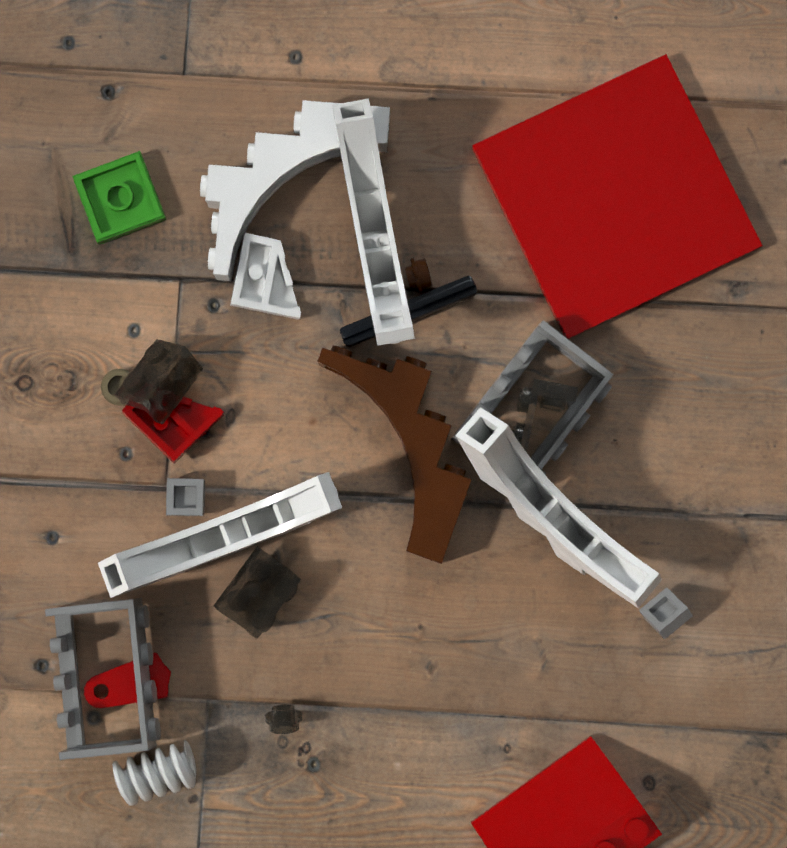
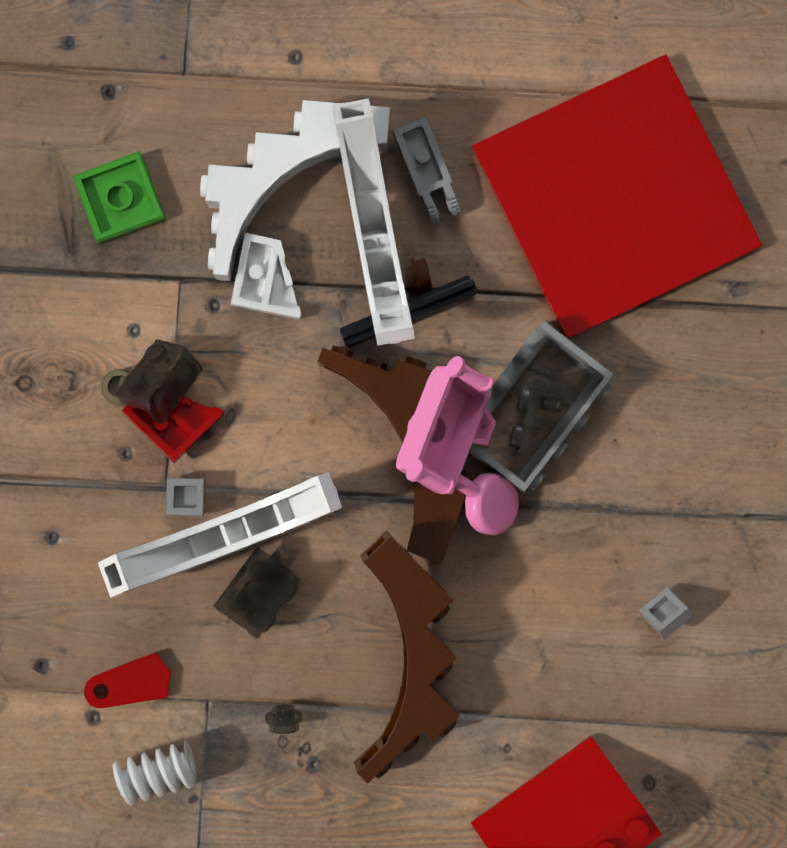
(69, 683): light grey window -> none
(425, 166): none -> light grey hinge
(425, 656): none -> reddish brown arch
(439, 439): none -> bright pink piece
(539, 503): white arch -> none

